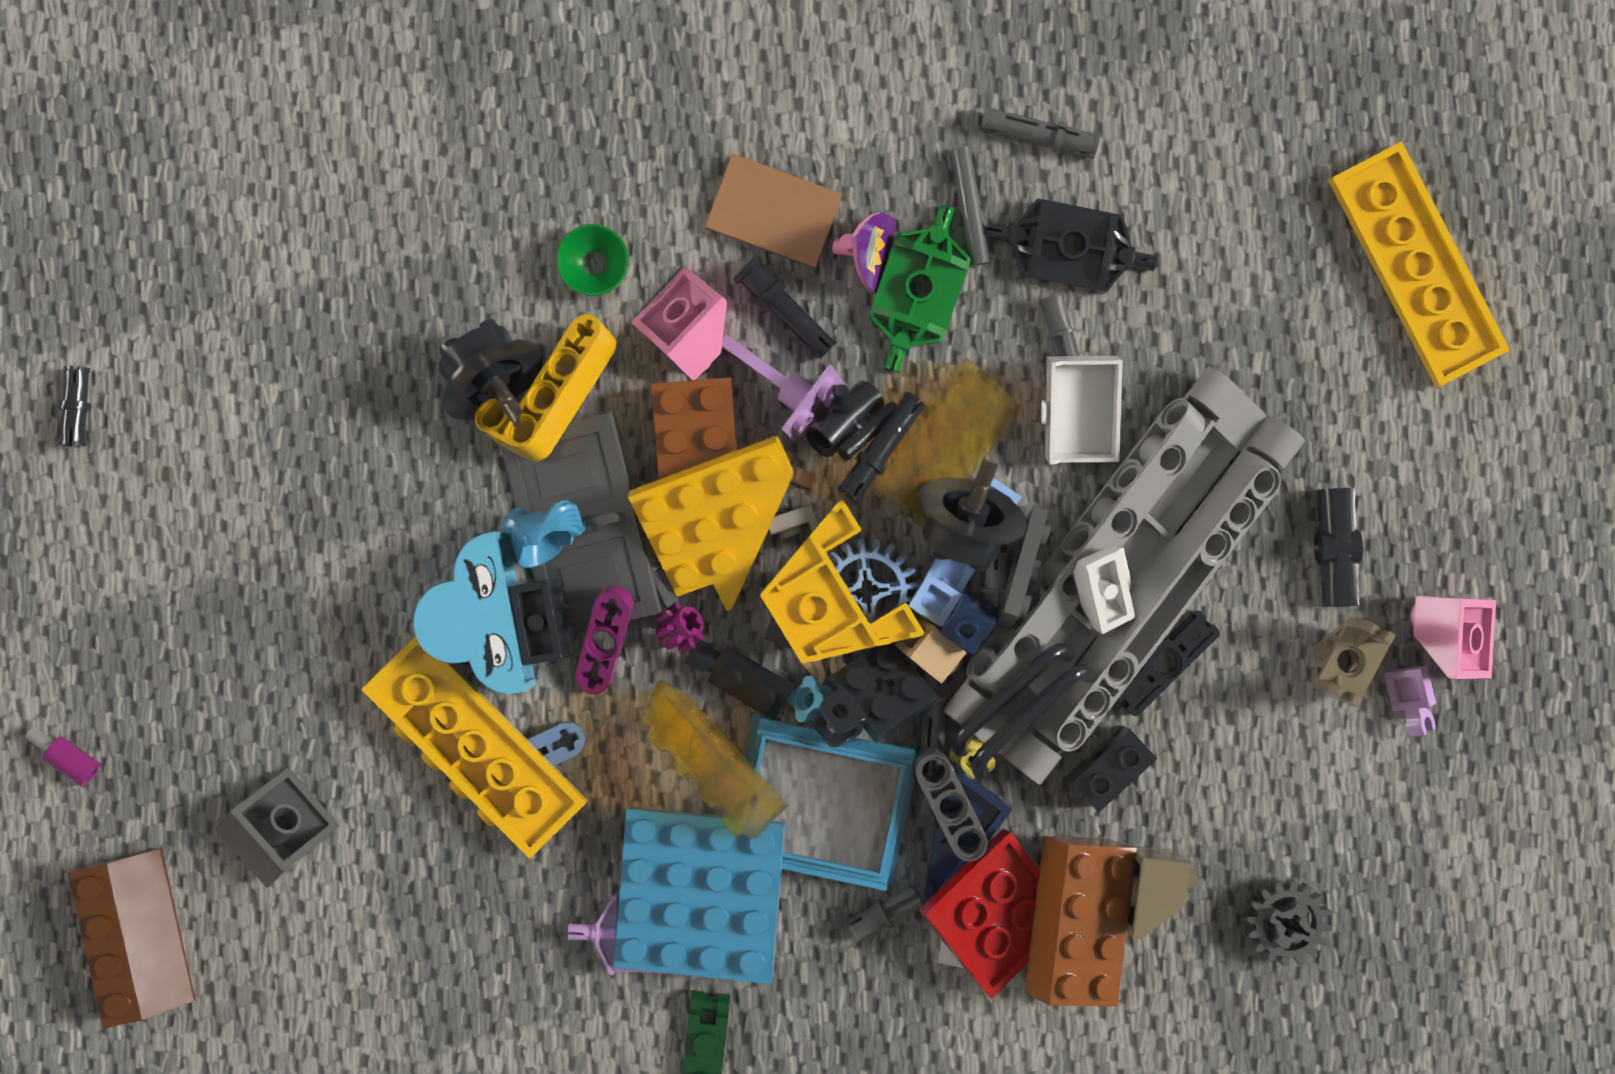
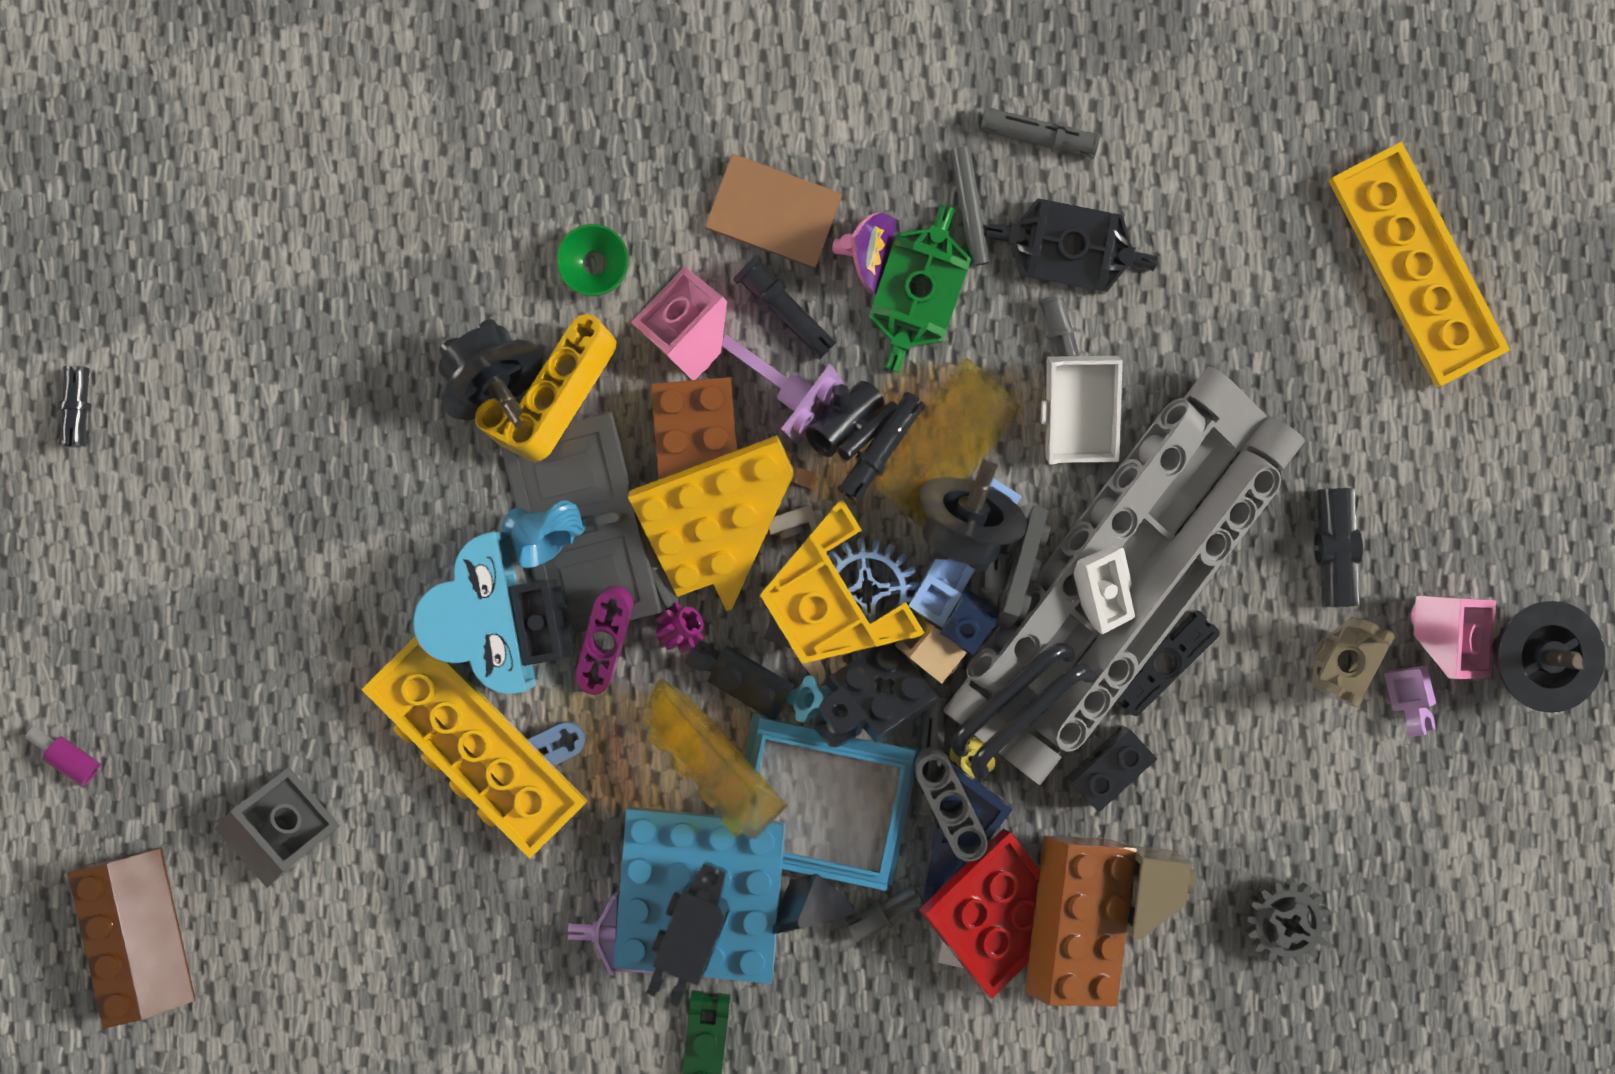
(692, 933): none -> black hinge
(810, 902): none -> black slope
(1550, 656): none -> black piece

